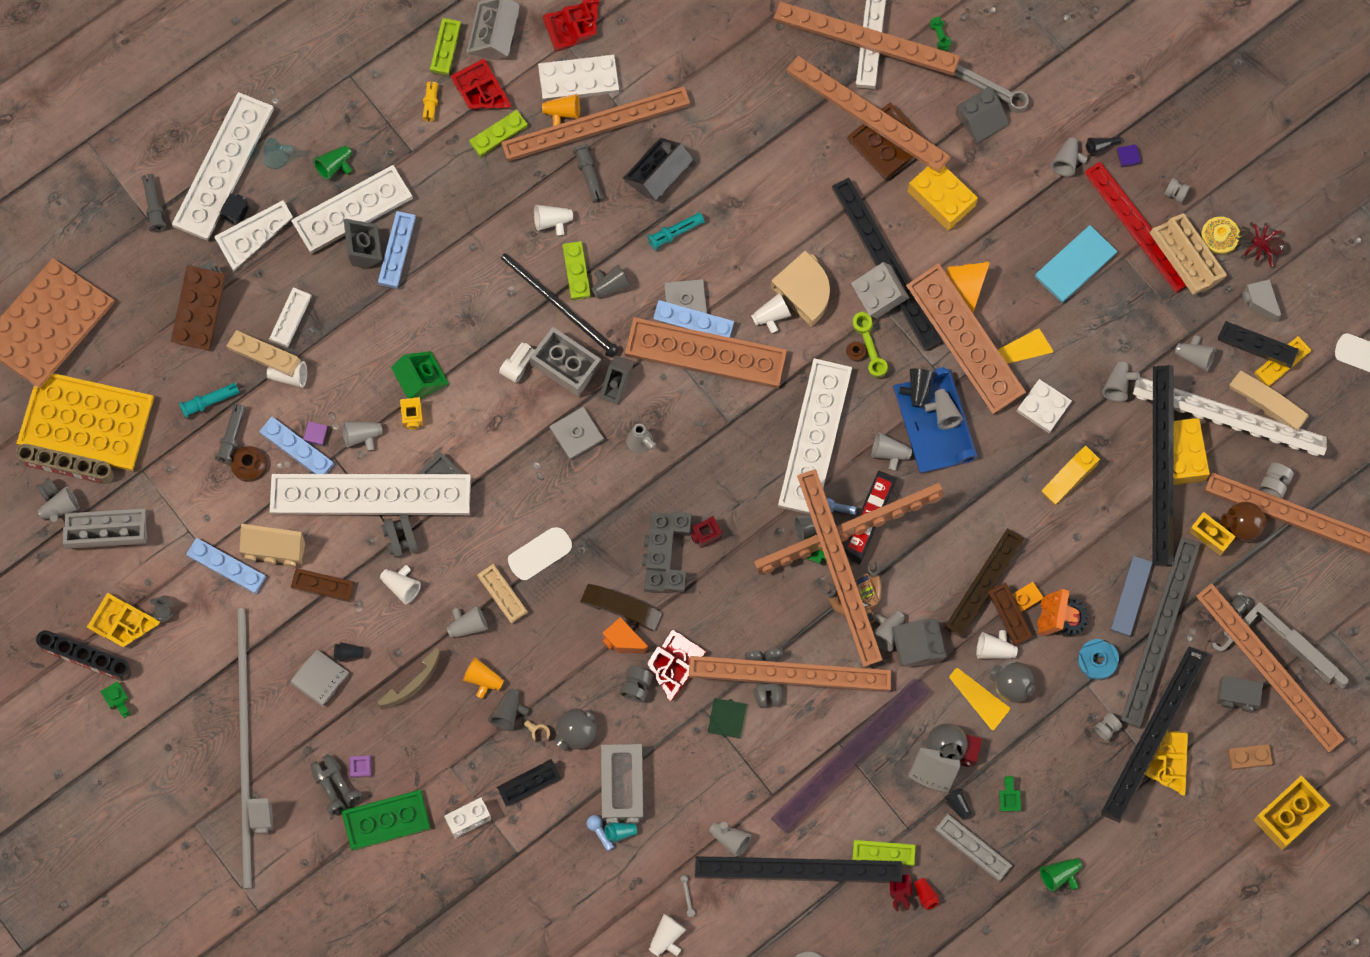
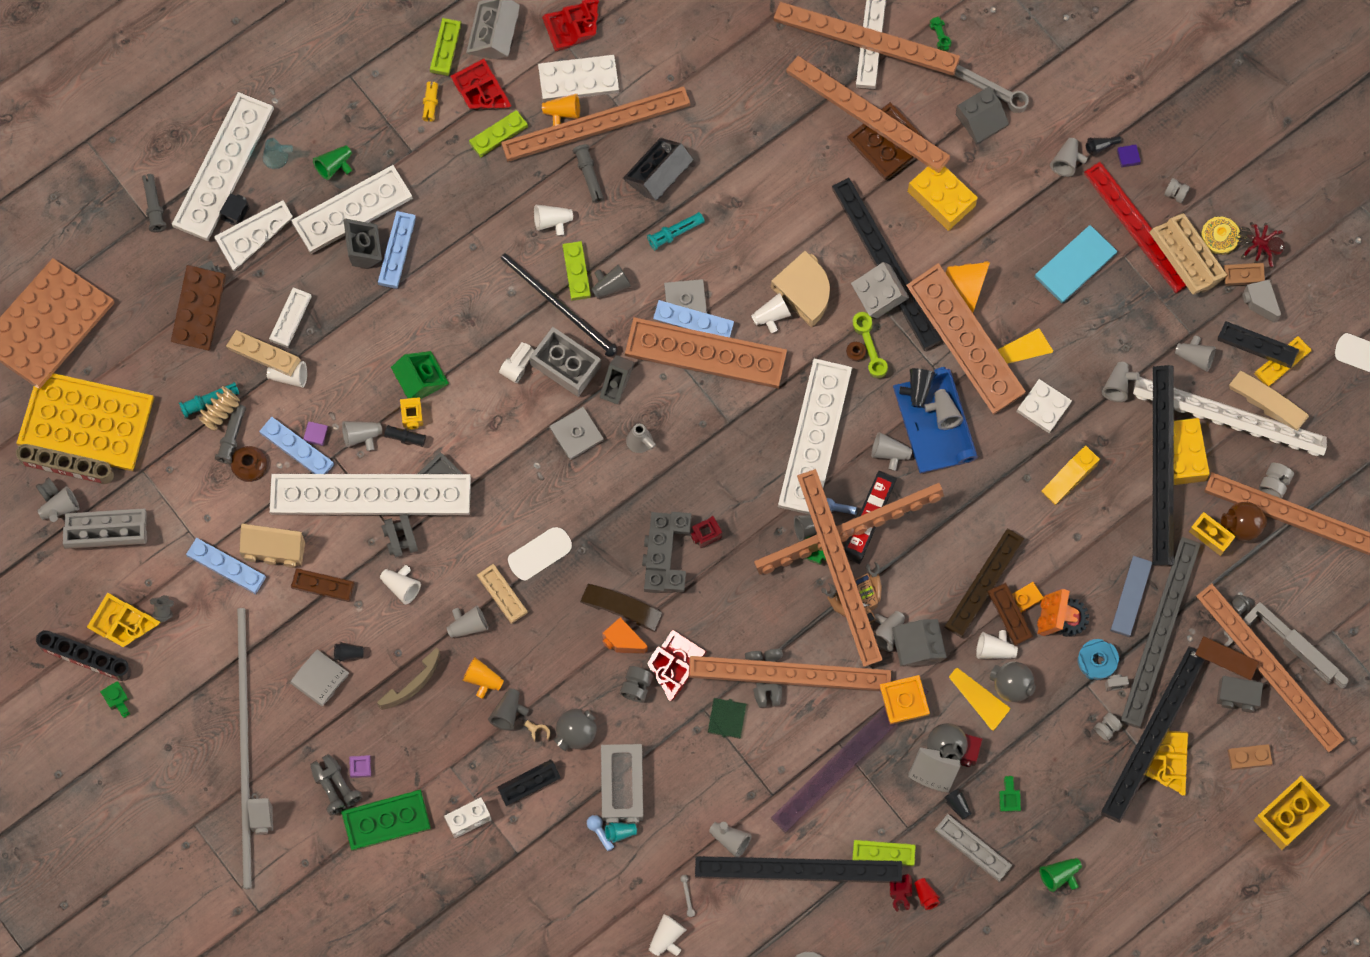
(219, 408): none -> tan piece
(405, 436): none -> black pin
(904, 699): none -> light orange plate
(1116, 682): none -> light grey plate
(1227, 658): none -> reddish brown tile
(1244, 274): none -> medium nougat plate

